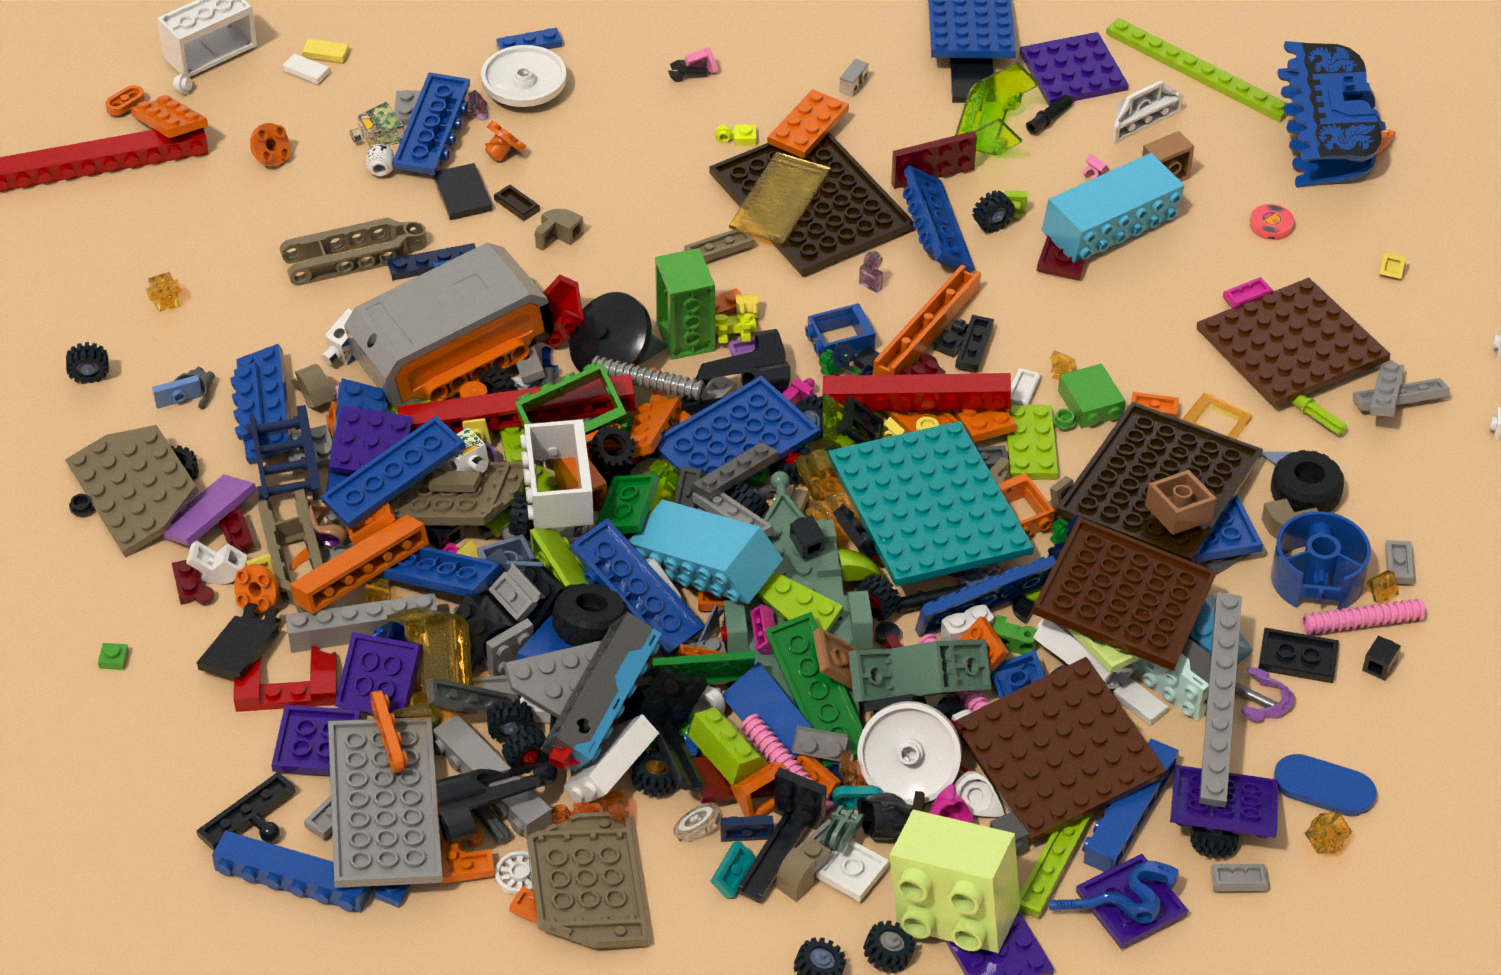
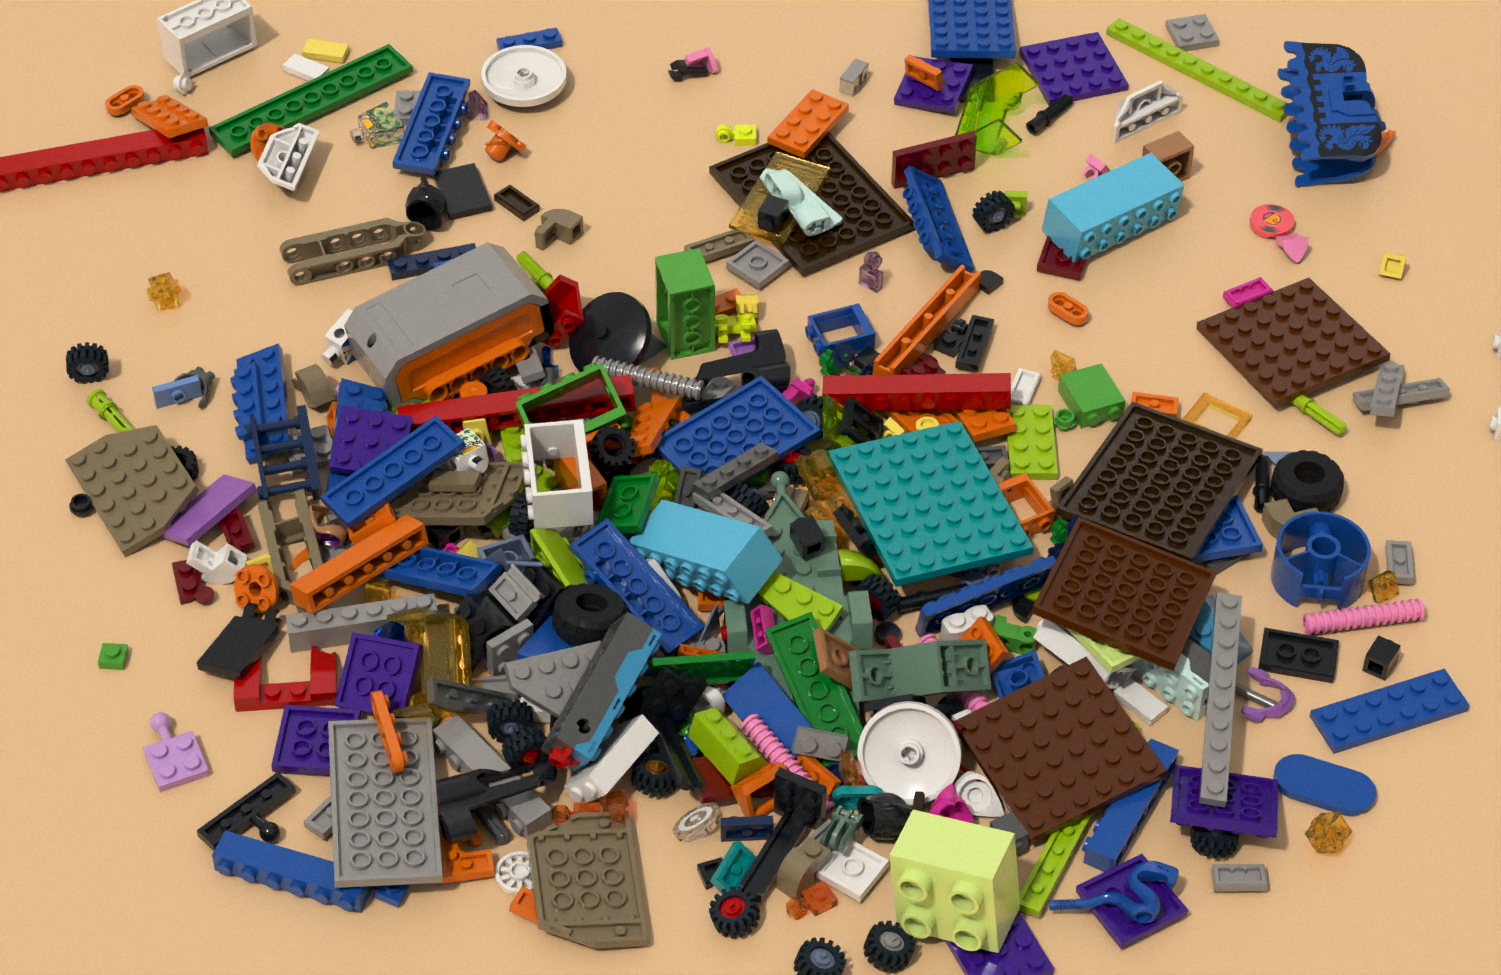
(108, 410): none -> lime pin
(176, 758): none -> lavender plate
(288, 155): none -> white wedge
(313, 97): none -> green plate
(379, 160): white head -> none
(426, 205): none -> black helmet
(542, 278): none -> lime axle
(706, 871): none -> black tile
(734, 912): none -> black wheel
(757, 264): none -> light grey plate
(773, 213): none -> black brick
(805, 206): none -> light aqua panel
(816, 898): none -> clear orange plate
(918, 95): none -> dark purple plate
(924, 72): none -> orange plate
(990, 281): none -> black tile
(1067, 308): none -> orange plate
(1180, 502): medium nougat brick -> none
(1192, 32): none -> light grey plate
(1262, 489): none -> black axle
(1293, 245): none -> bright pink tile
(1389, 711): none -> blue plate

